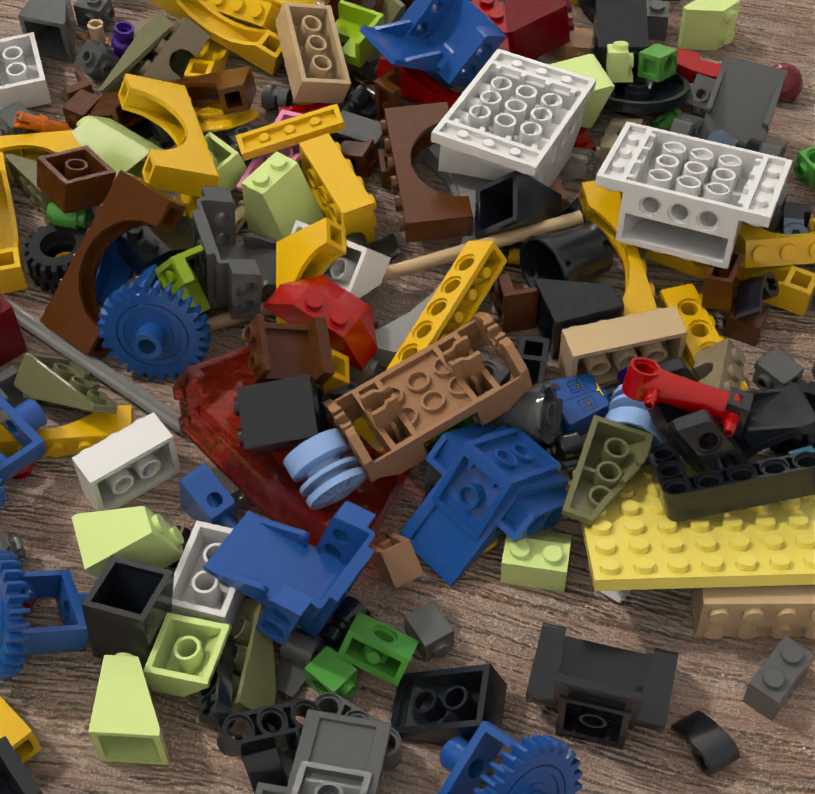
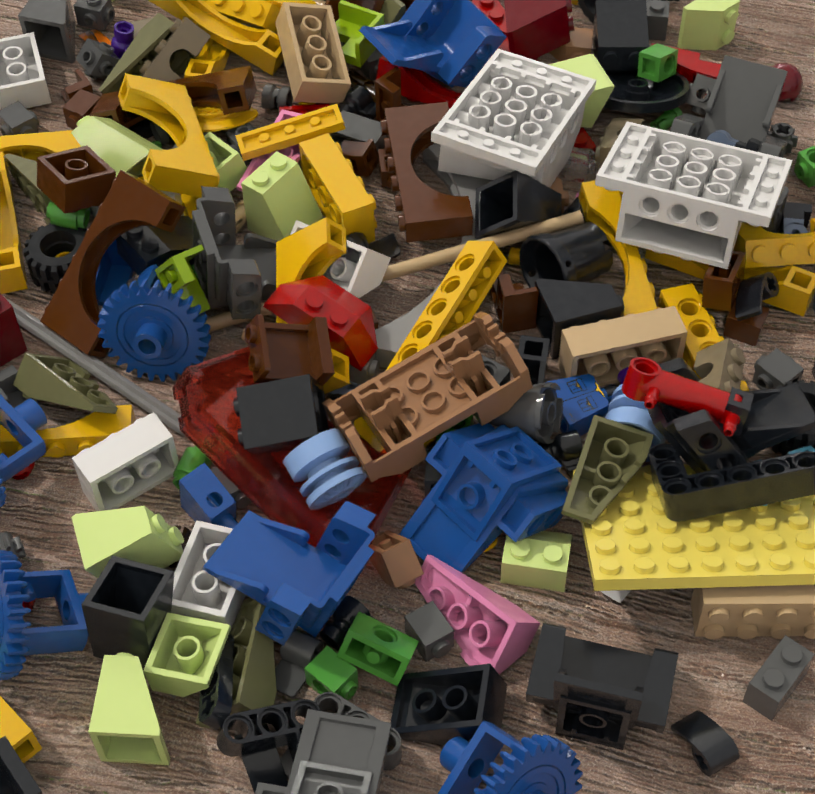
(38, 123): orange pin -> none
(97, 31): tan pin -> none
(190, 460): none -> bright green brick
(483, 622): none -> bright pink wedge
(619, 62): yellowish green brick -> none
(785, 132): none -> dark grey gear

